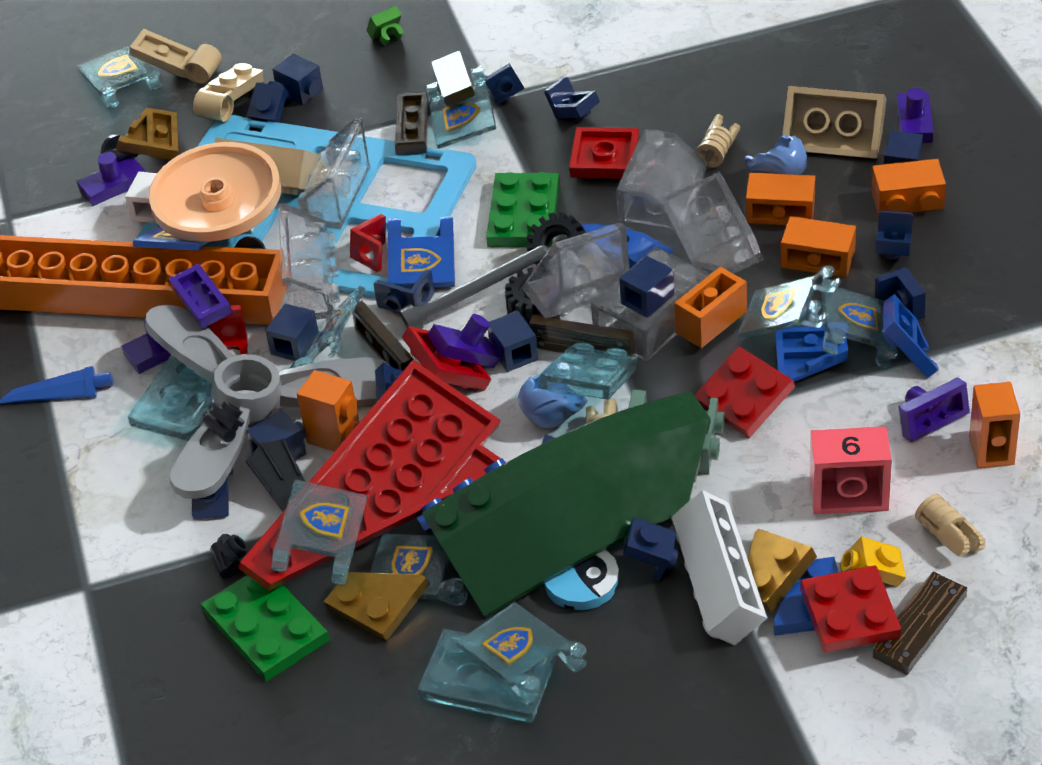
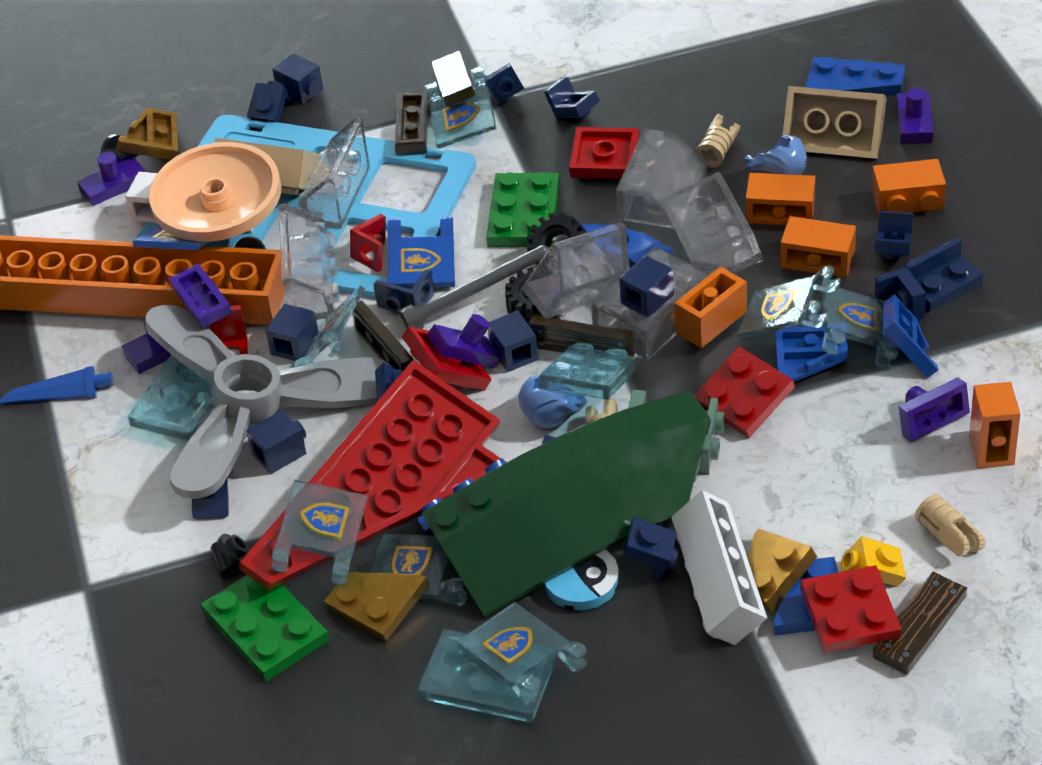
(116, 71): clear light blue flag -> none
(176, 58): tan plate -> none
(218, 97): tan plate -> none
(224, 420): black plate -> none
(275, 470): black piece -> none
(327, 409): orange brick -> none
(383, 23): bright green tile -> none
(850, 470): coral brick -> none
(856, 76): none -> blue wing
(903, 147): dark blue brick -> none
(944, 274): none -> dark blue bracket

